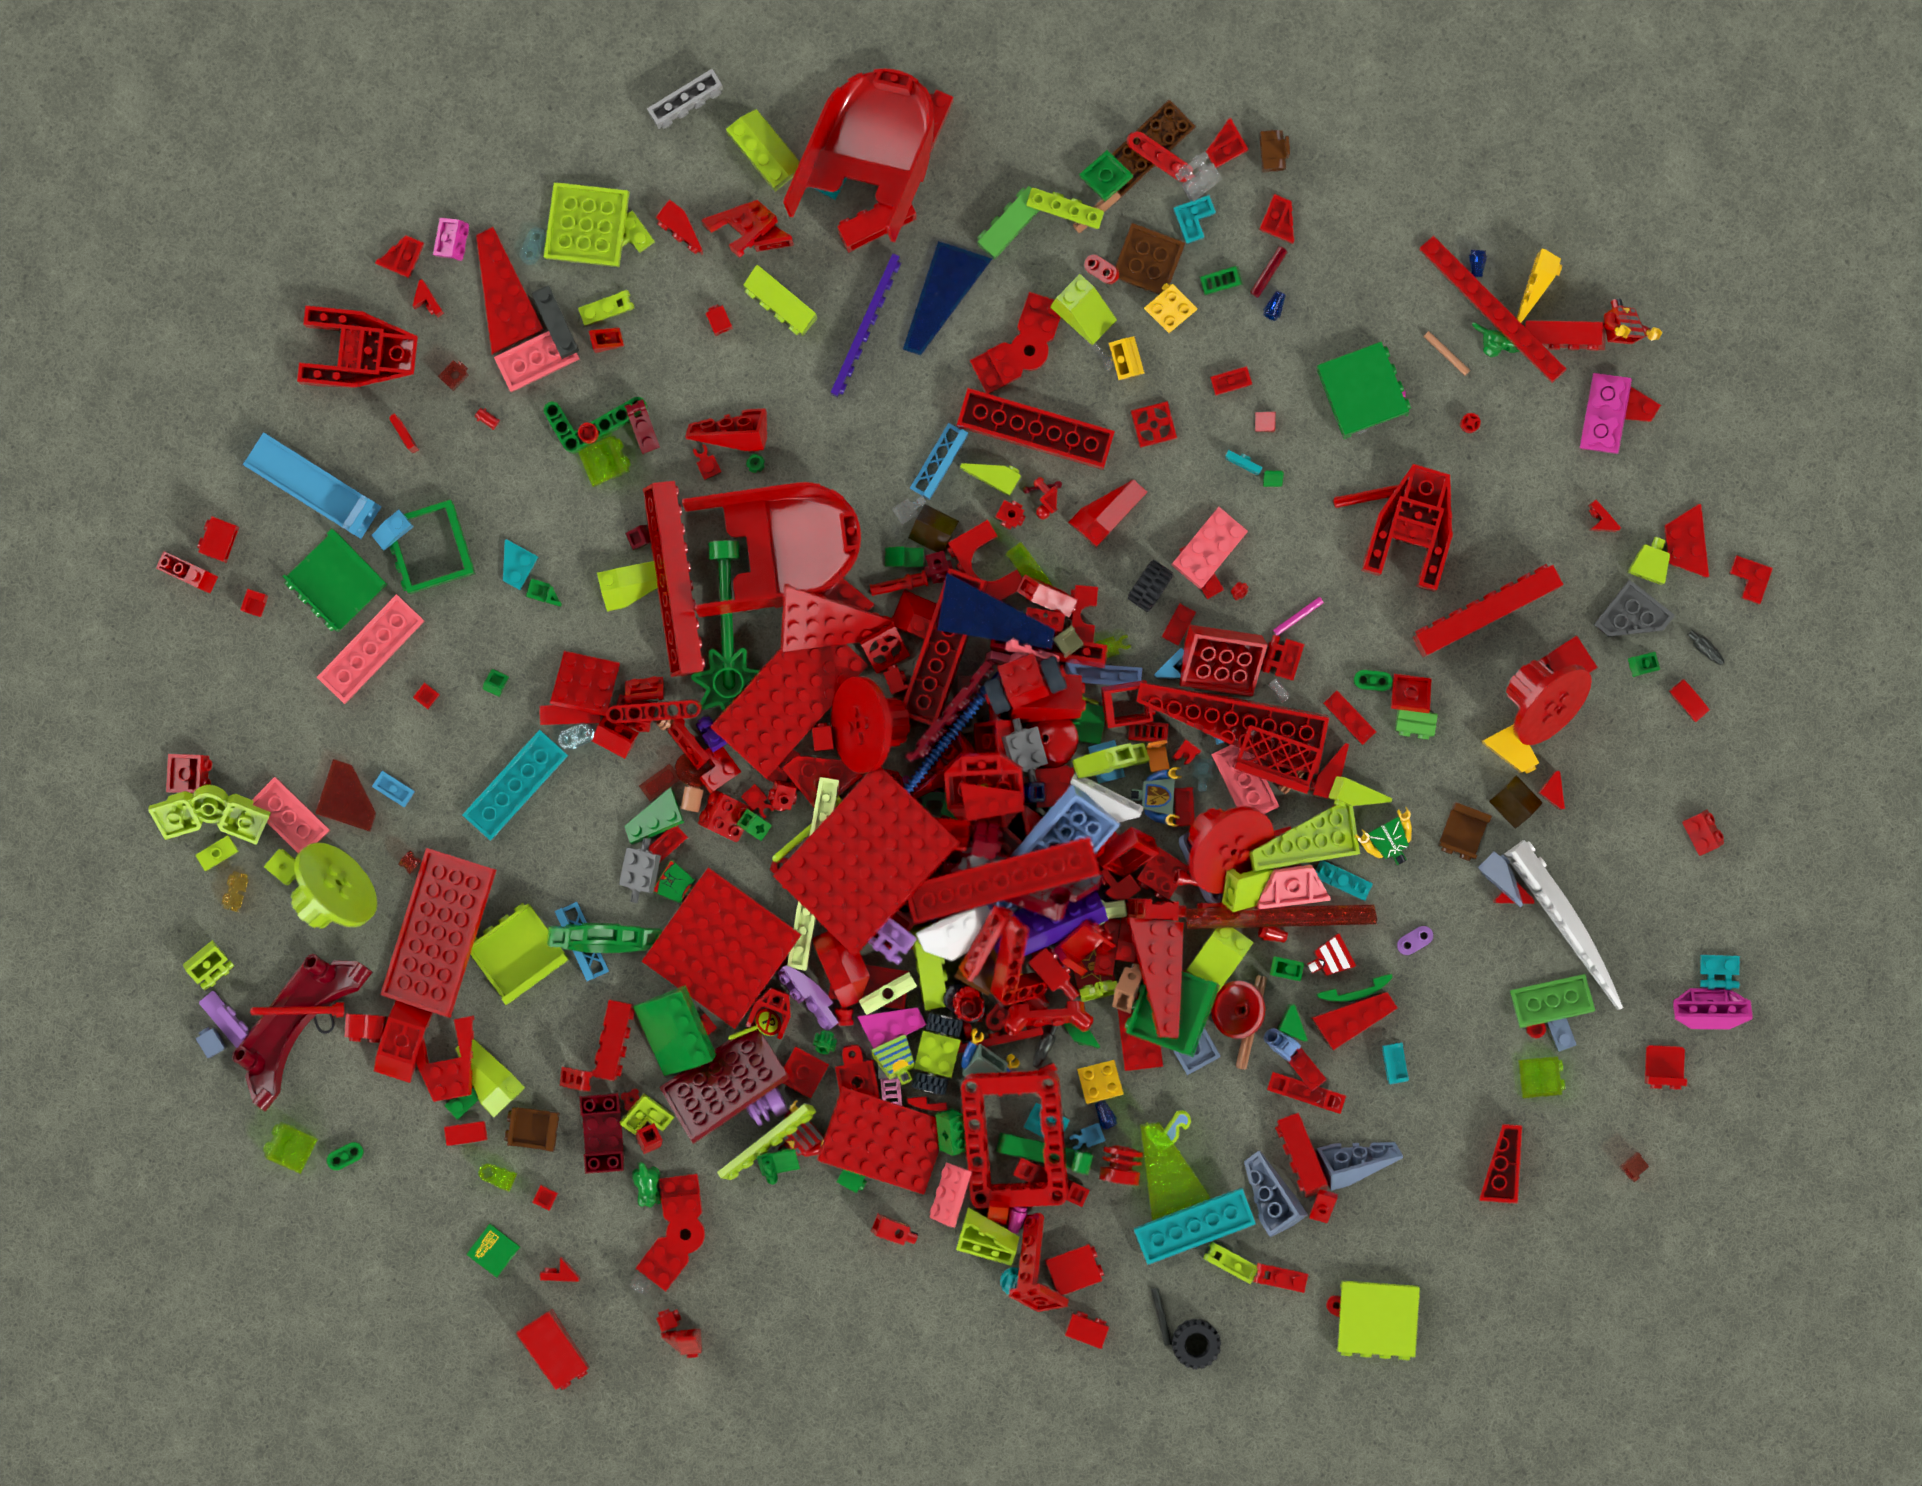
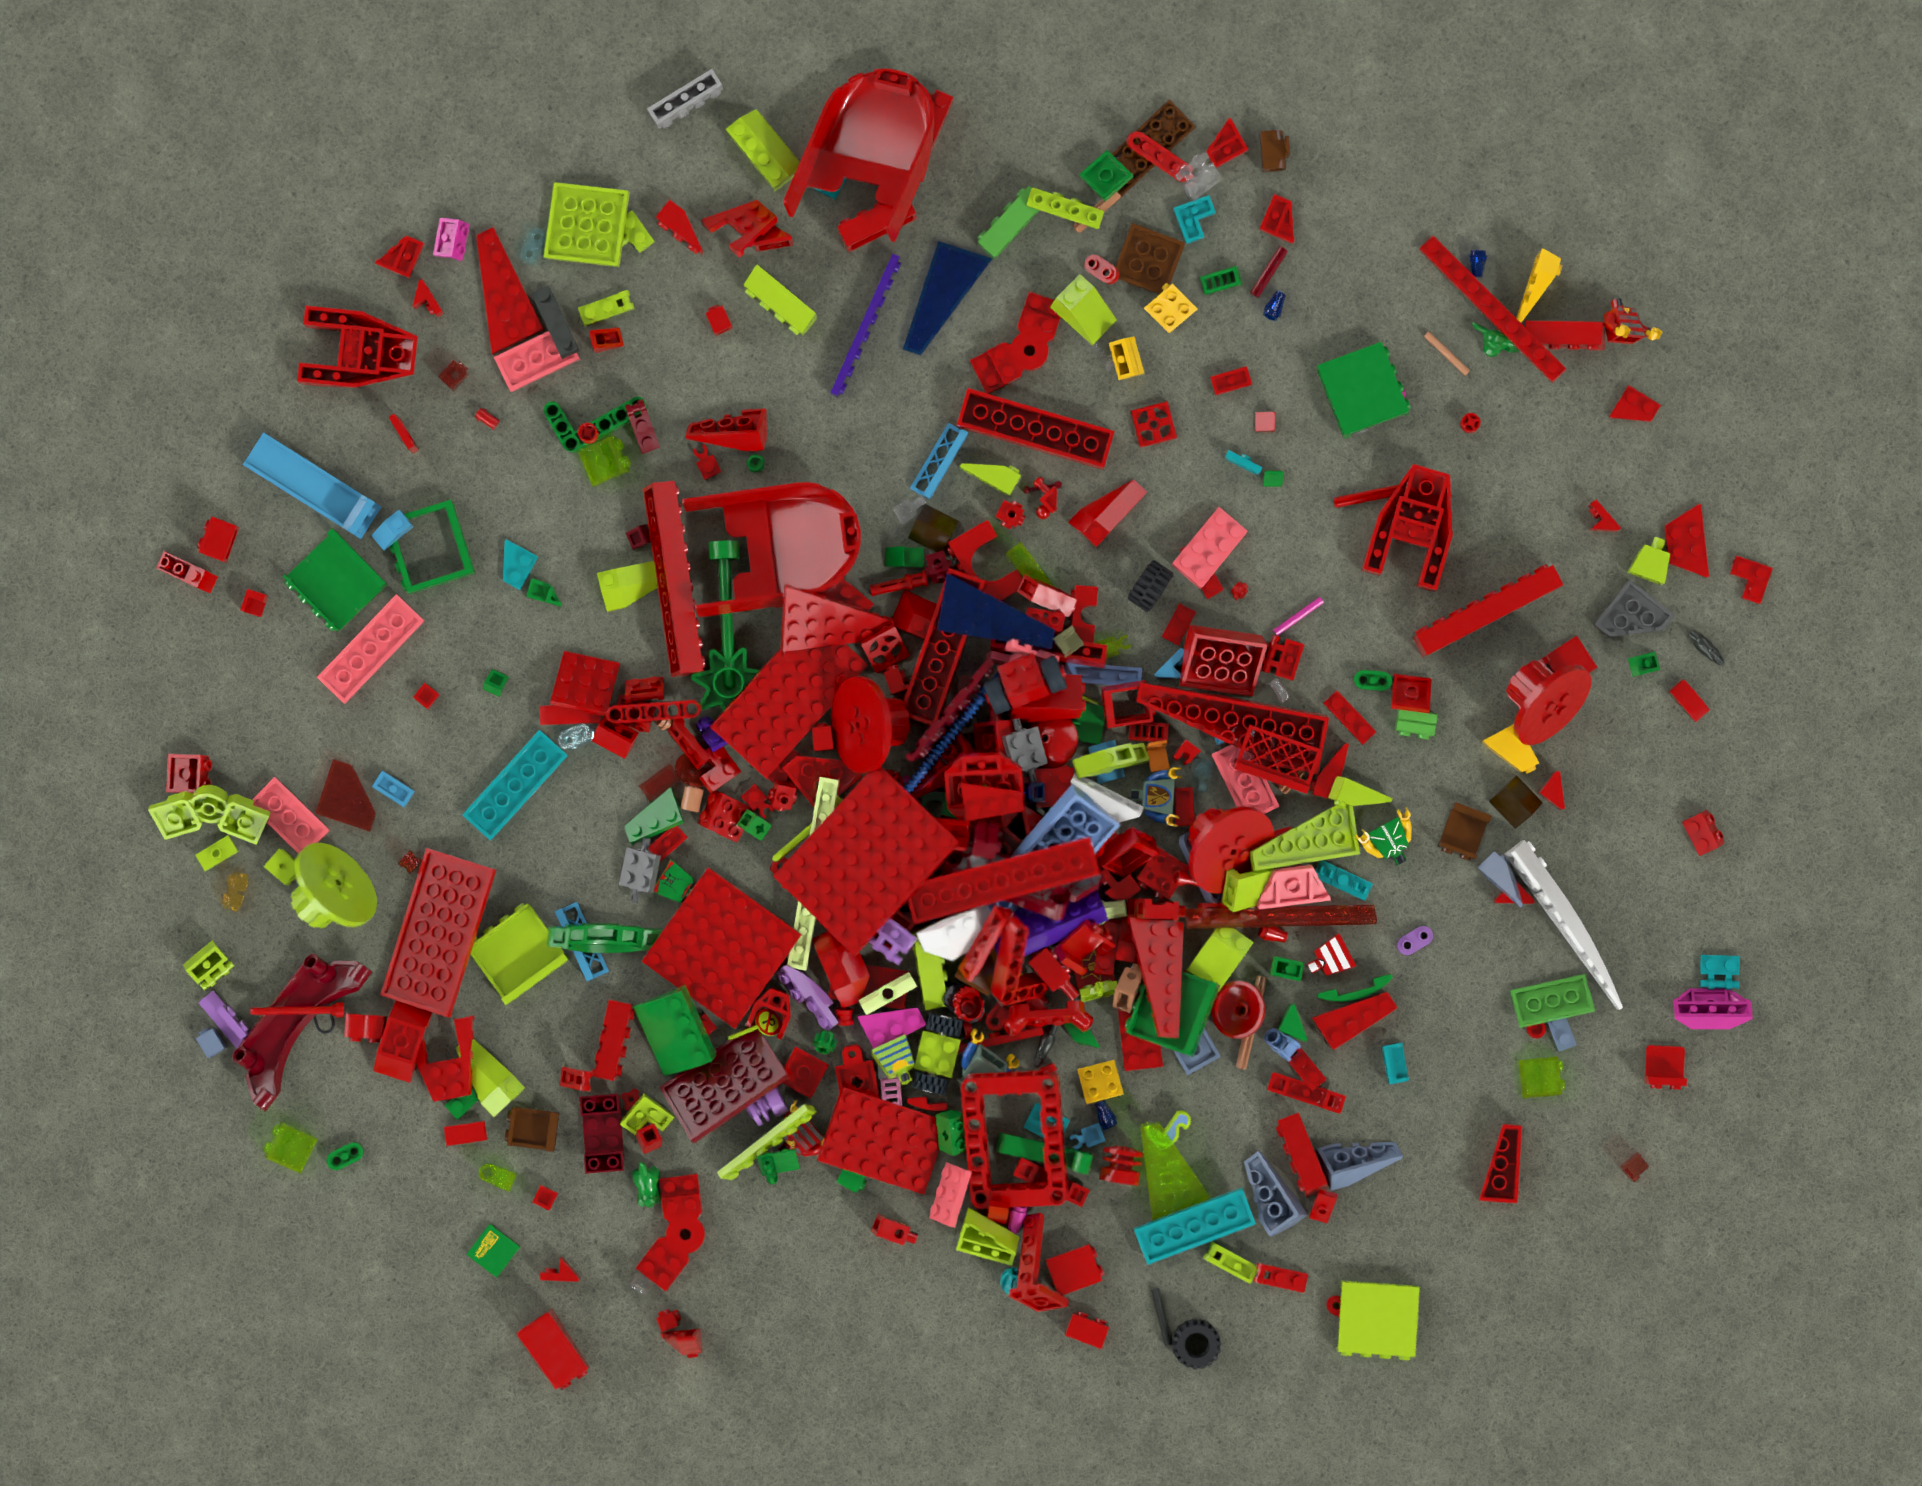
(1605, 413): dark pink piece -> none

